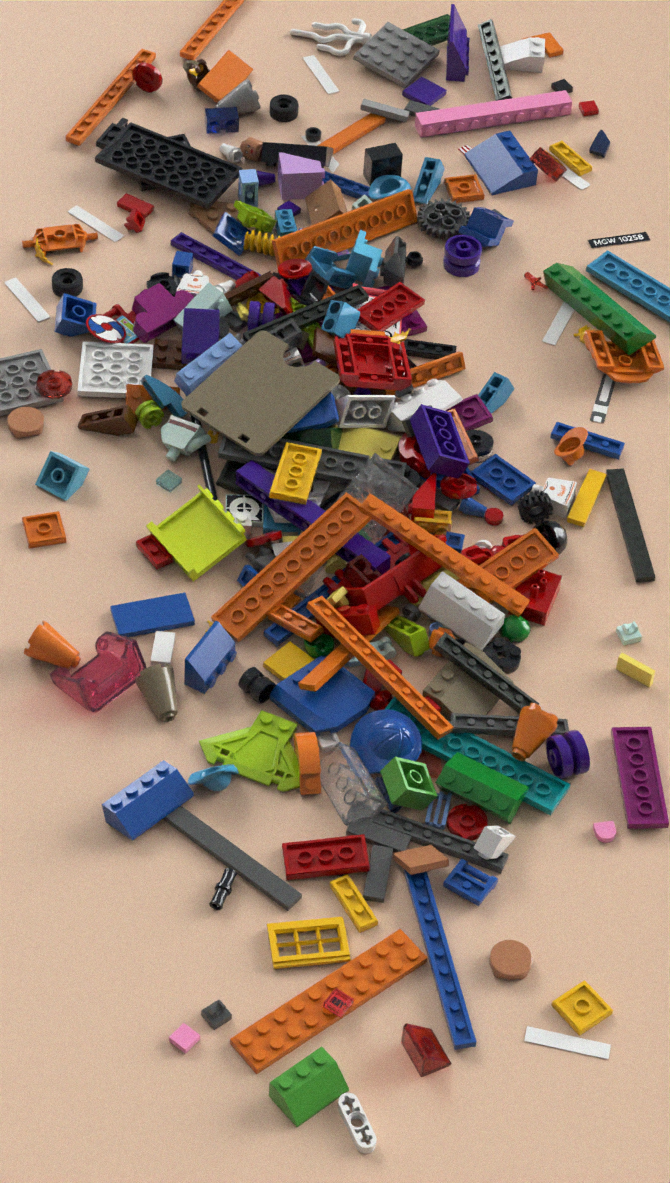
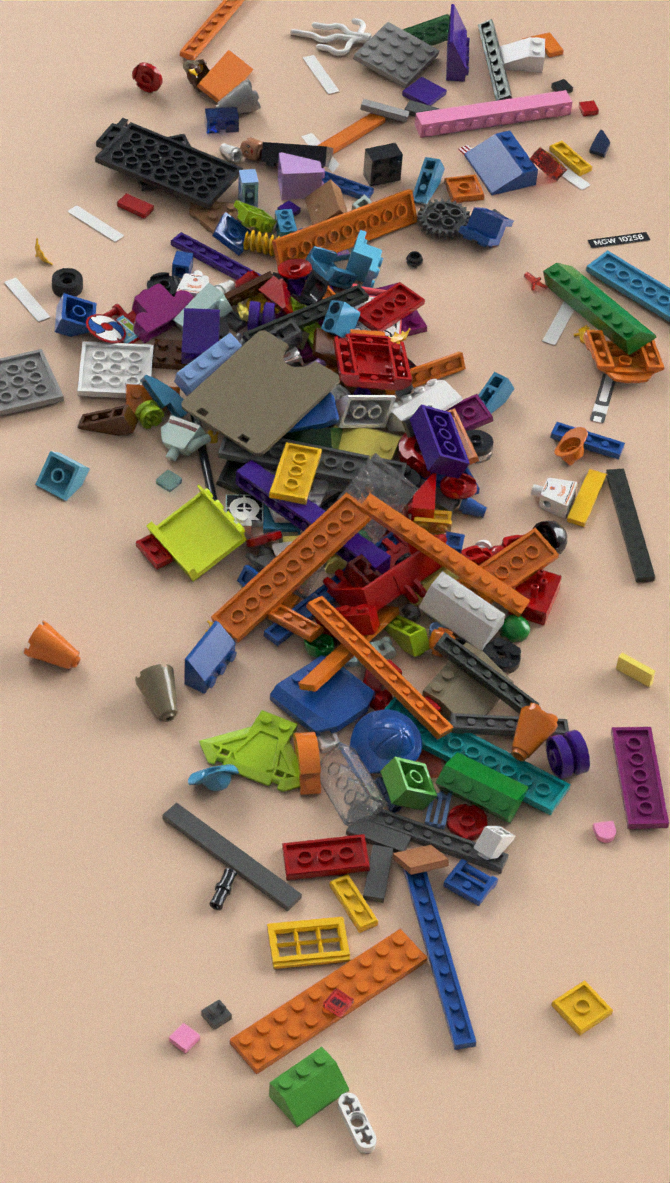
(25, 422): nougat tile -> none
(44, 529): orange tile -> none
(54, 384): clear red tile -> none
(72, 237): orange plate -> none
(105, 674): clear pink windscreen -> none
(107, 100): orange plate -> none
(135, 221): red tile -> none
(147, 800): blue slope -> none
(152, 615): blue tile -> none
(162, 648): white tile -> none
(256, 685): black wheel -> none
(265, 178): dark purple cone -> none
(284, 108): black tyre -> none
(287, 661): yellow tile -> none
(313, 134): black tile -> none
(338, 598): light yellow tile -> none
(387, 186): dark azure hat -> none
(394, 263): dark grey wedge -> none
(424, 1049): clear red slope -> none
(428, 349): black tile -> none
(462, 255): dark purple wheel -> none
(493, 516): red tile -> none
(503, 479): blue plate -> none
(510, 960): nougat tile -> none
(527, 504): black tyre -> none
(567, 1042): white sticker -> none
(629, 633): light aqua tile -> none

